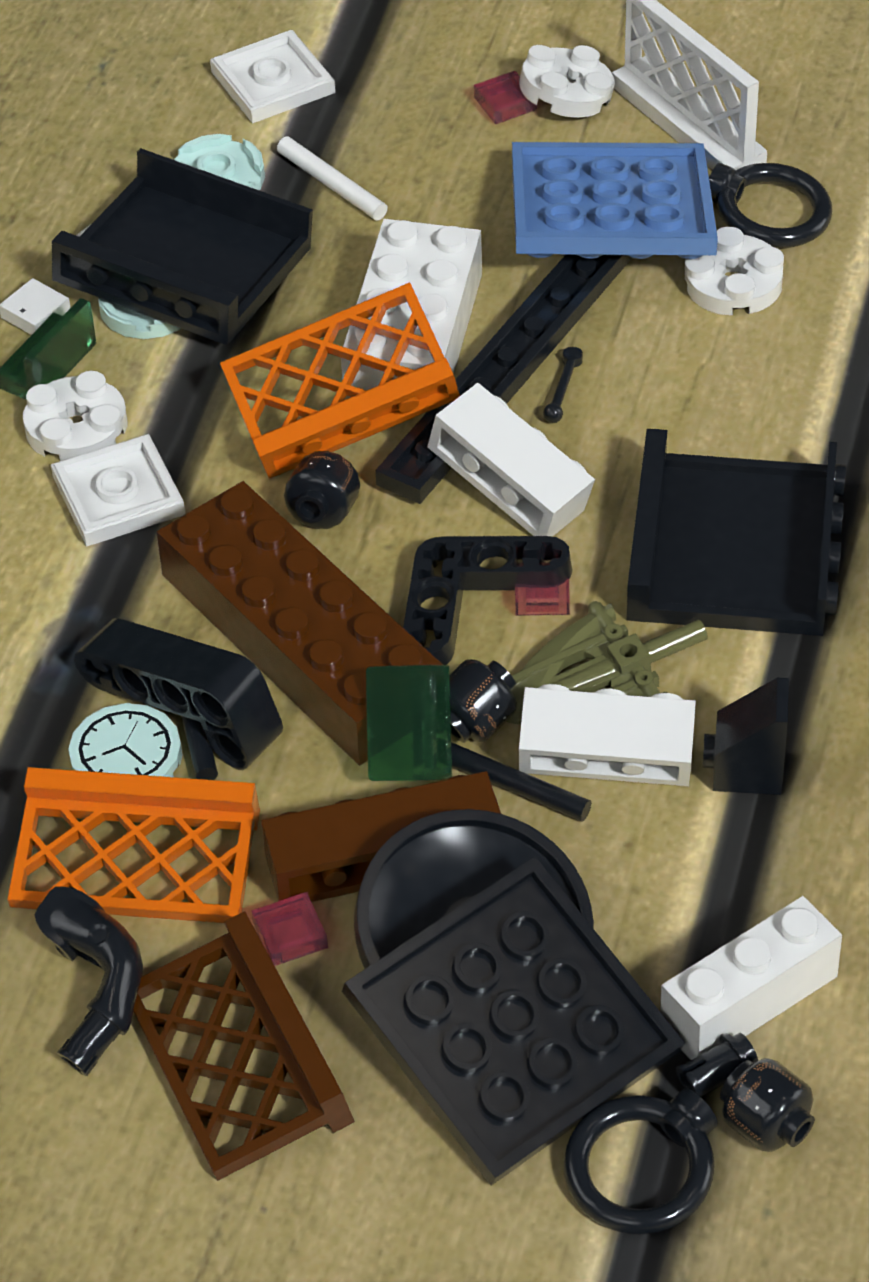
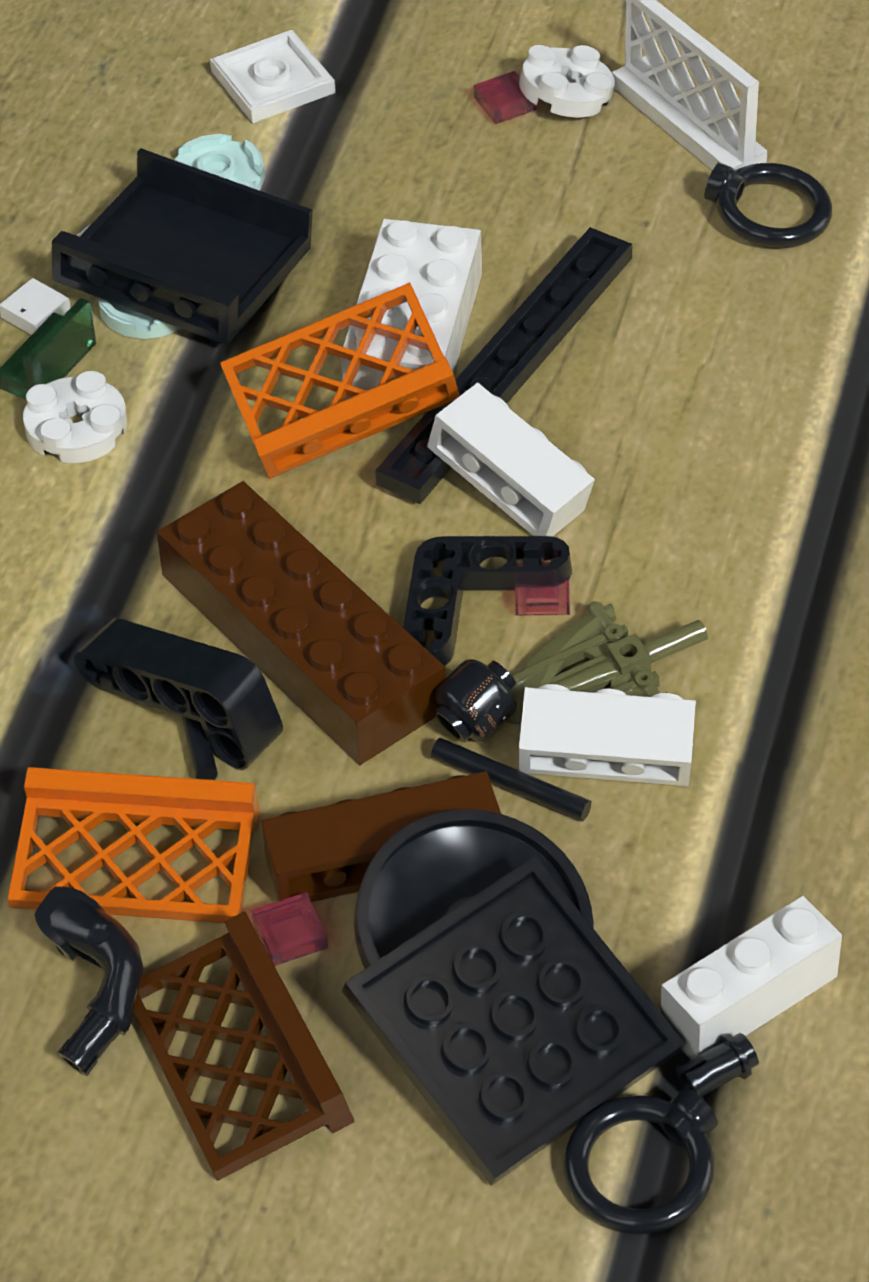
(118, 490): white tile -> none
(126, 741): light aqua tile -> none
(324, 485): black head -> none
(332, 178): white bar -> none
(408, 723): clear green panel -> none
(571, 358): black hinge -> none
(612, 199): medium blue plate -> none
(735, 541): black panel -> none
(750, 741): black slope -> none
(753, 287): white plate -> none
(767, 1104): black head -> none

